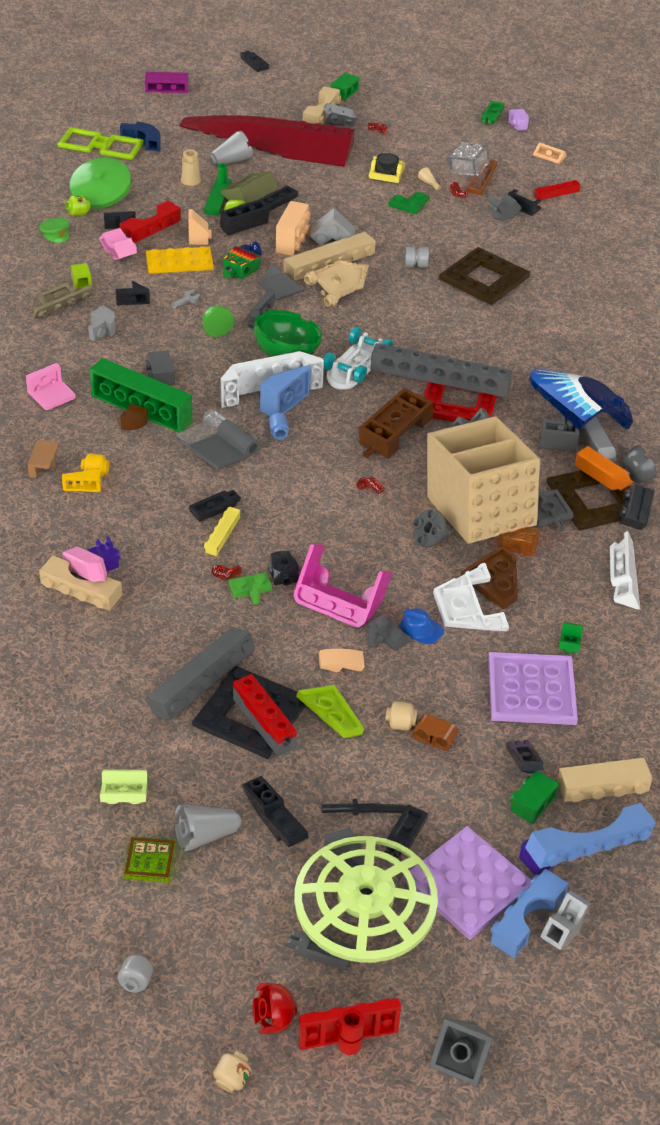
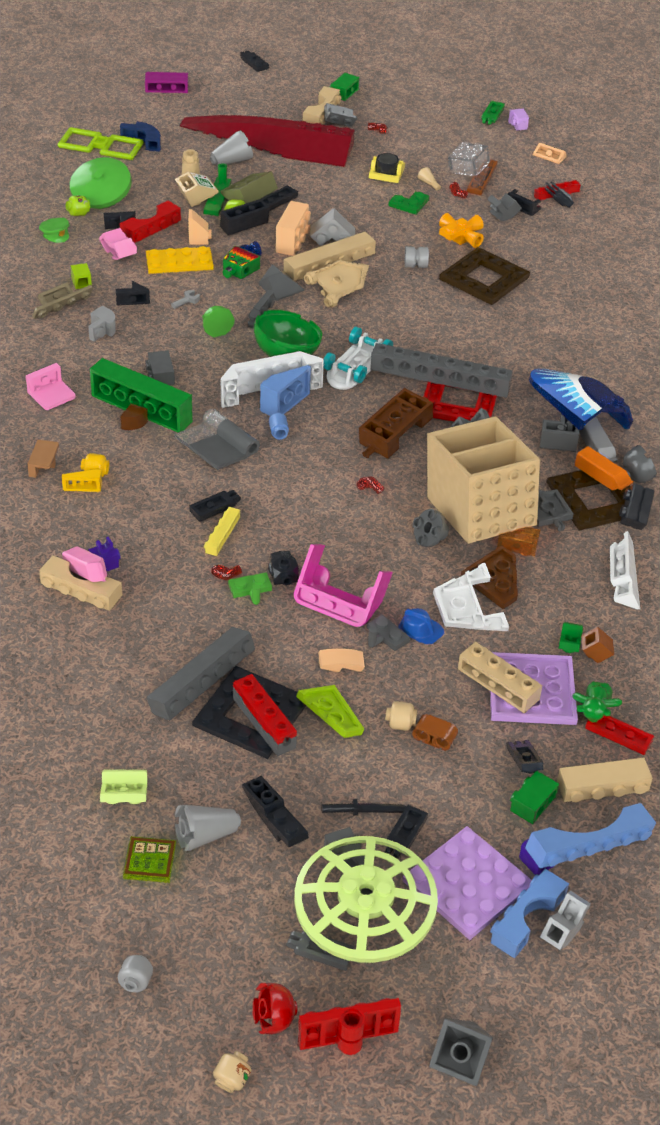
(195, 187): none -> tan slope
(462, 230): none -> light orange brick
(500, 677): none -> tan brick
(561, 195): none -> black piece
(596, 701): none -> green piece
(597, 645): none -> dark orange brick
(621, 733): none -> red plate

